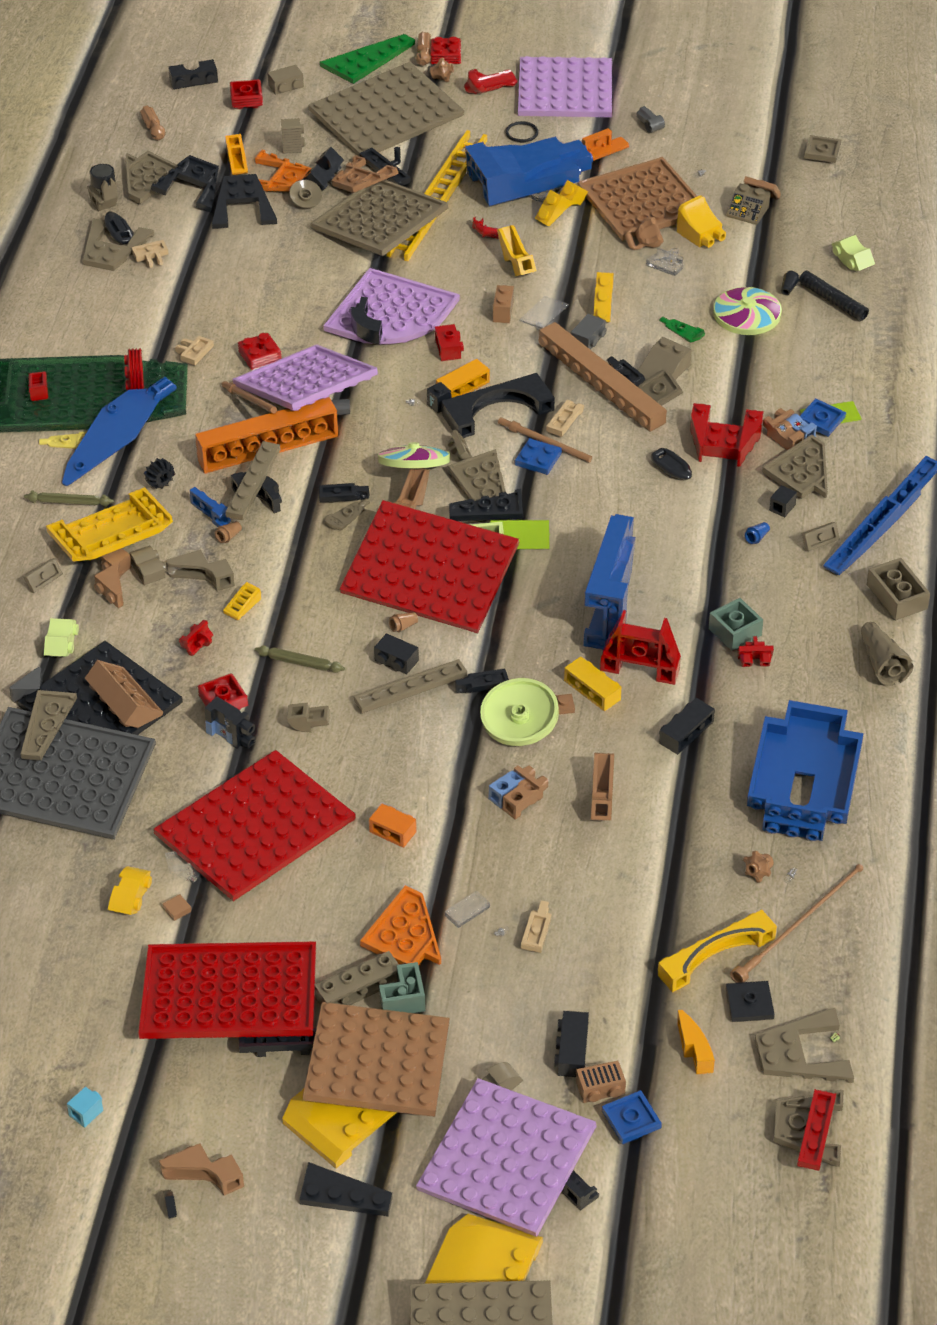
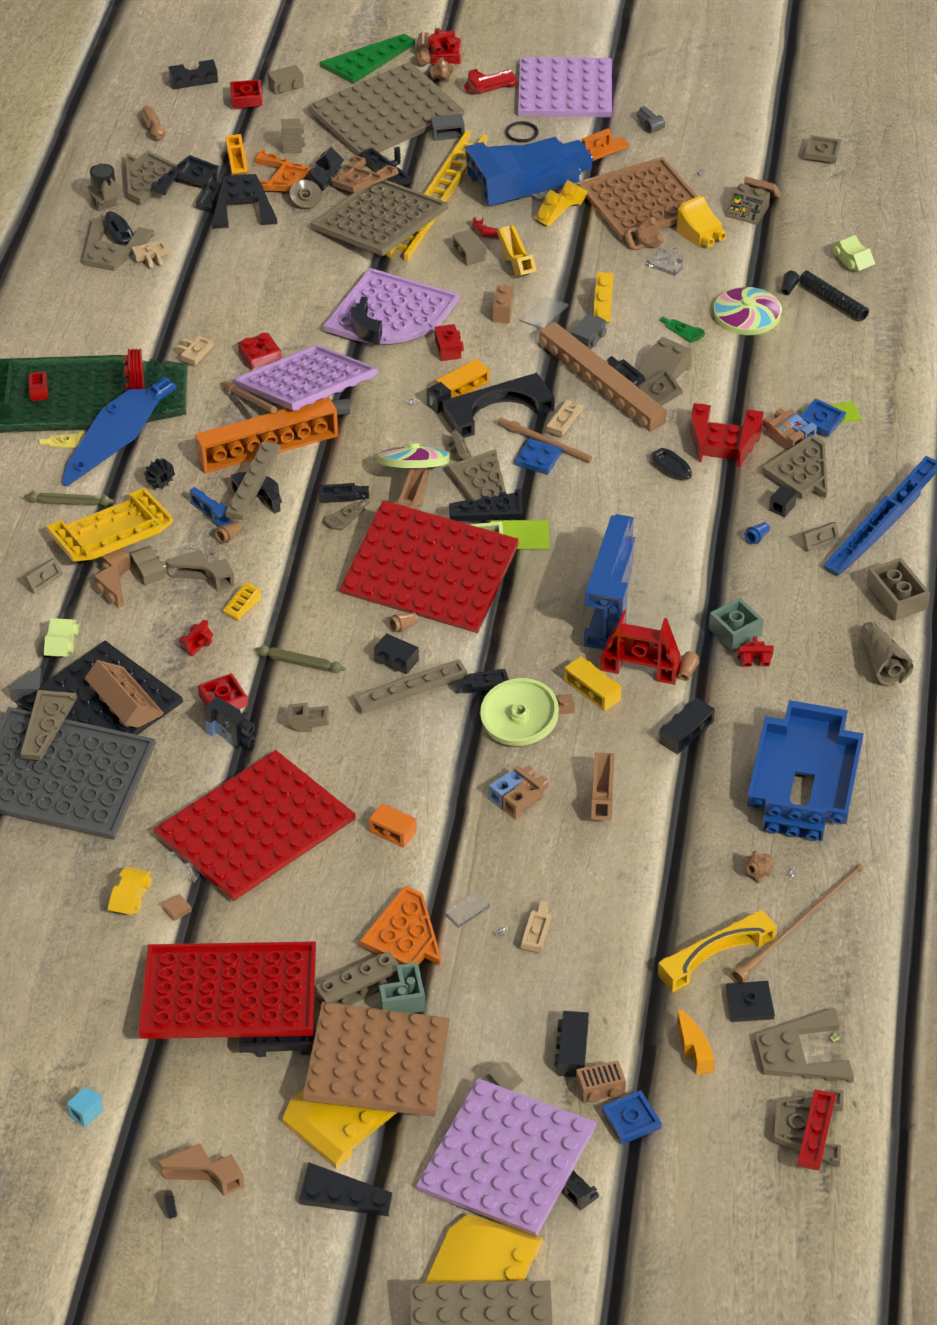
(441, 38): none -> red hips
(447, 127): none -> dark grey brick
(469, 247): none -> dark tan brick
(688, 664): none -> medium nougat cone

